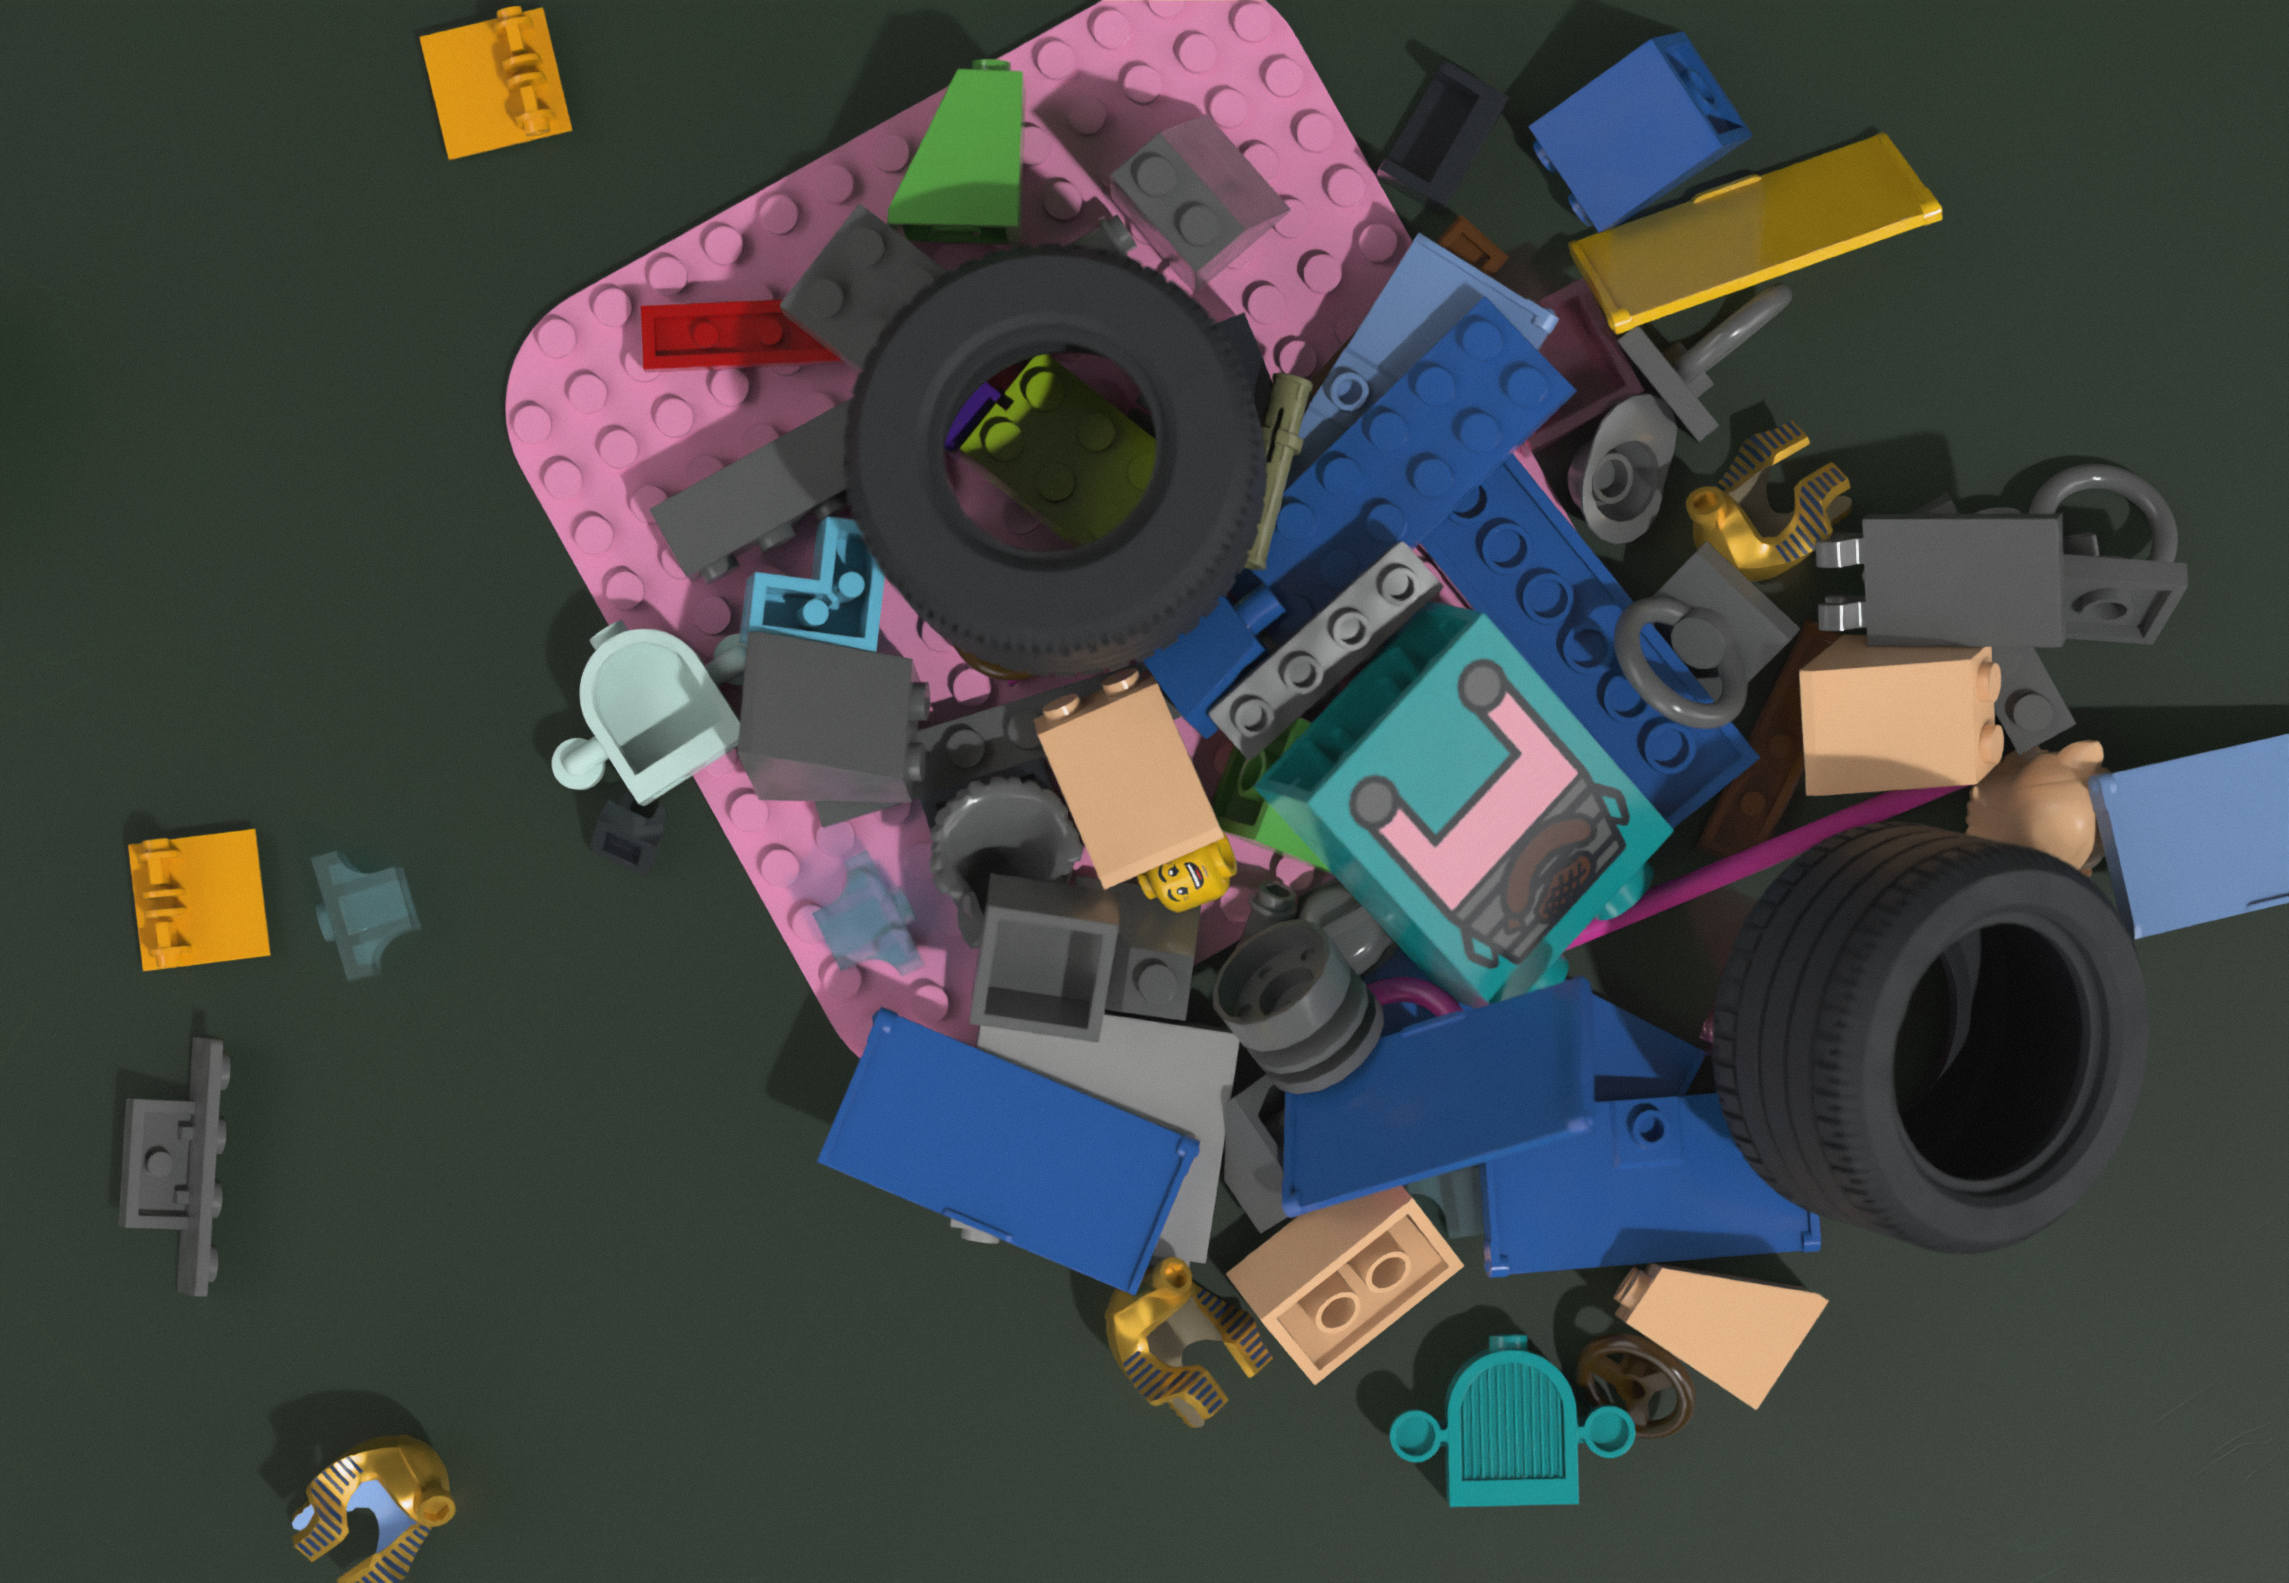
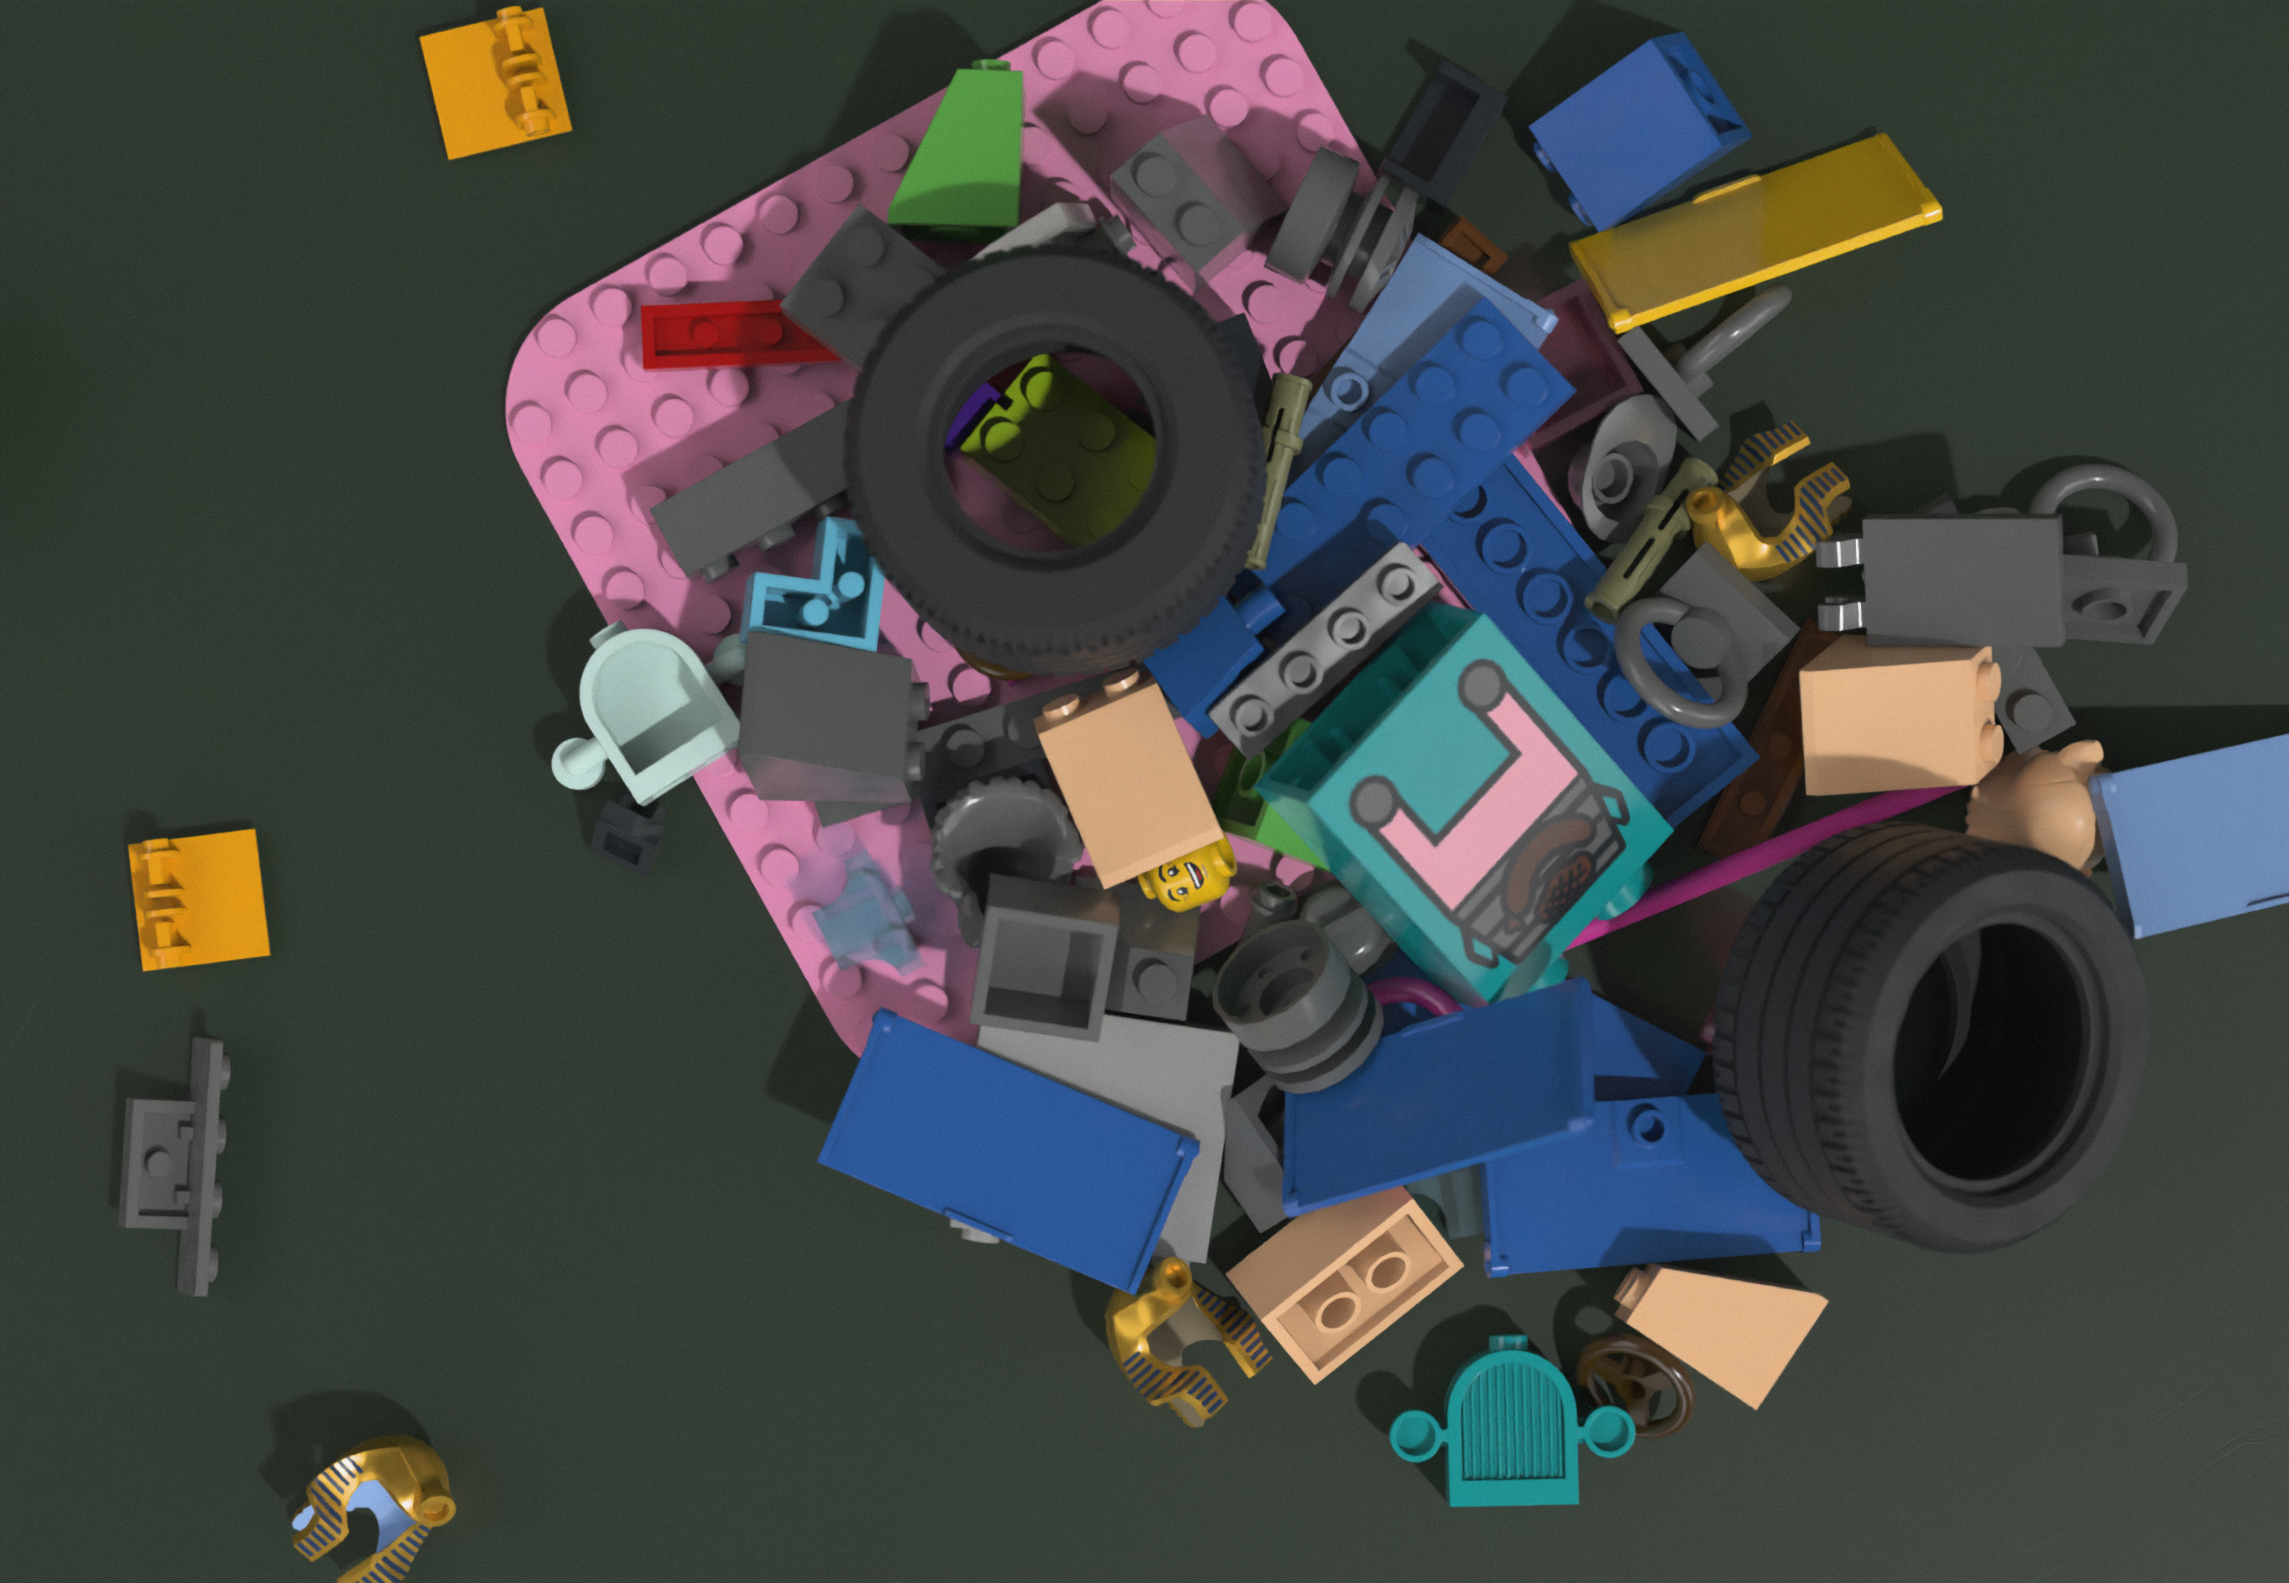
(362, 912): clear light blue brick -> none
(1057, 224): none -> white tile
(1342, 229): none -> dark grey wheel
(1615, 592): none -> olive pin

